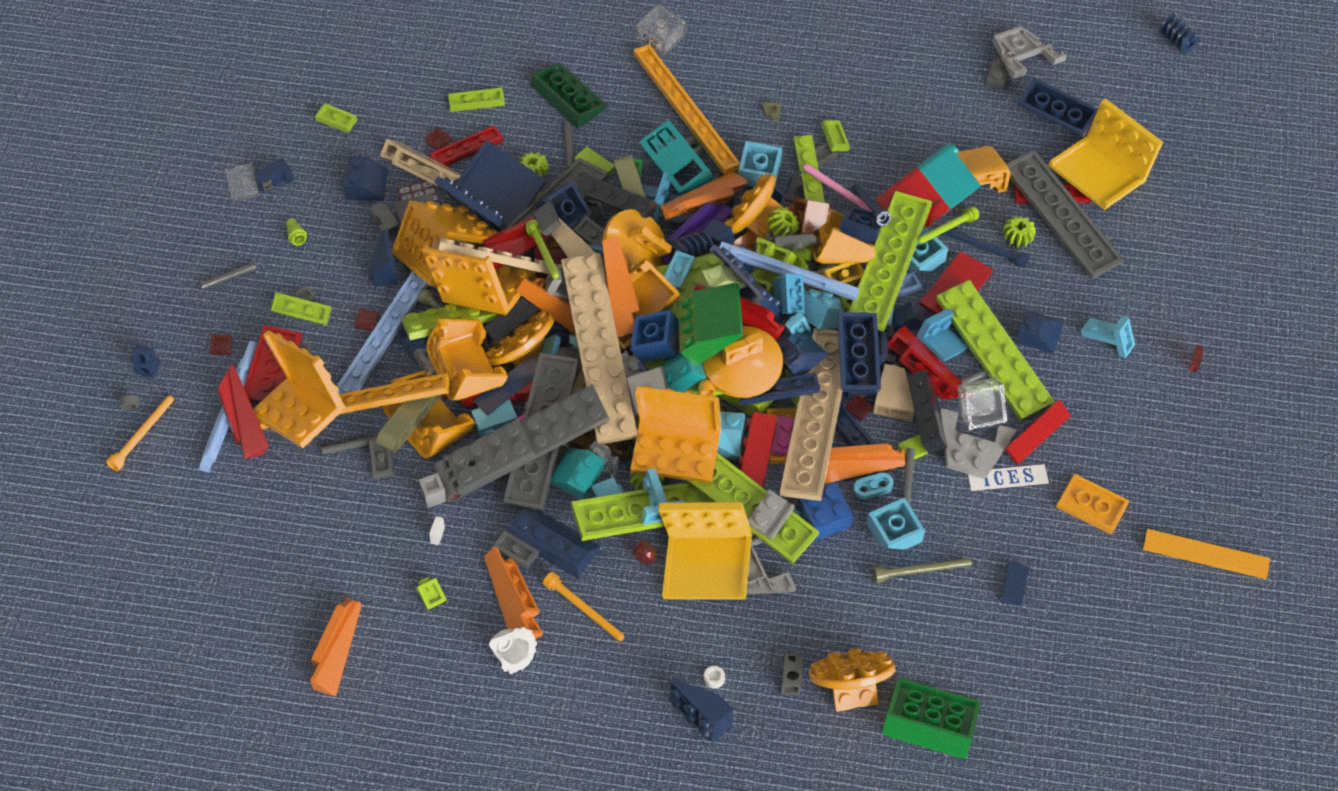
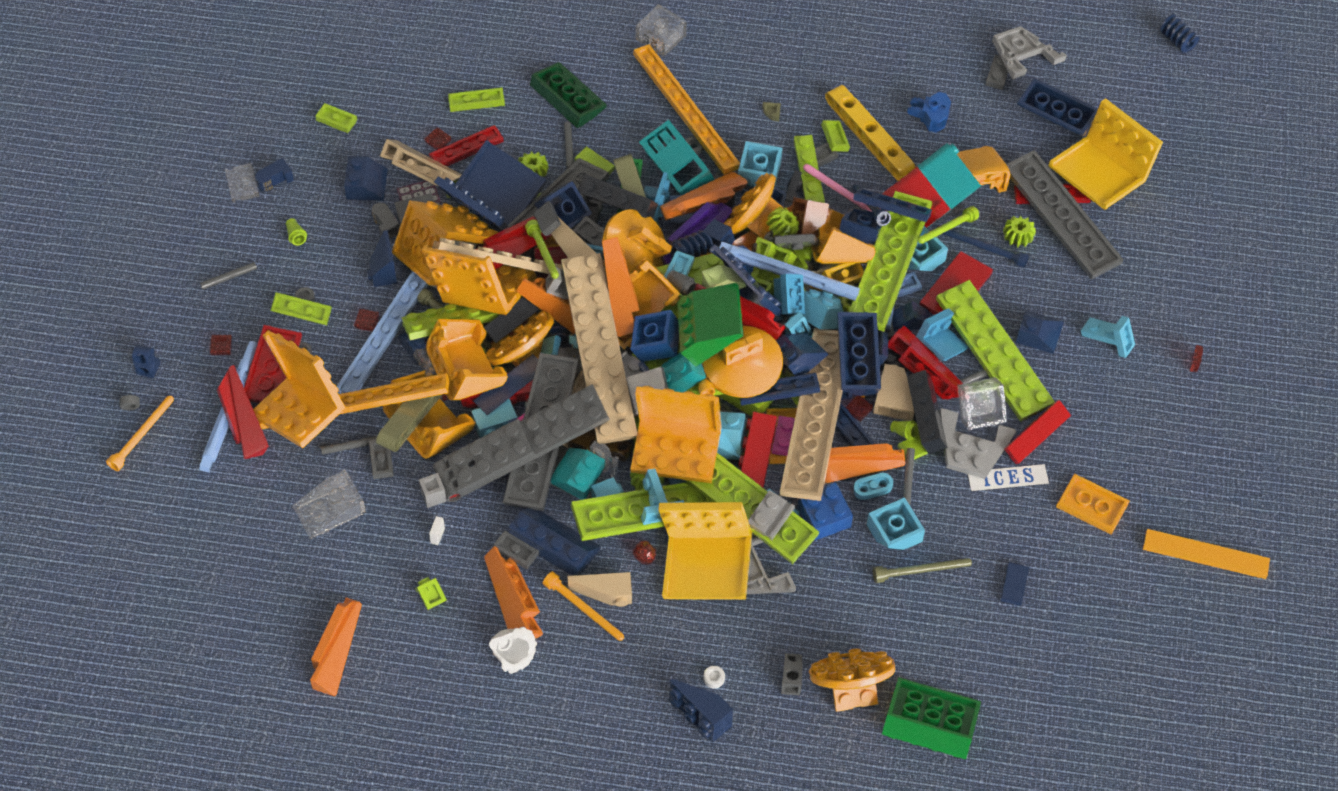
(329, 505): none -> clear slope
(607, 588): none -> tan slope
(681, 282): none -> dark grey cone
(869, 132): none -> yellow beam
(892, 204): none -> dark blue tile
(906, 429): none -> lime cone
(932, 110): none -> blue hinge

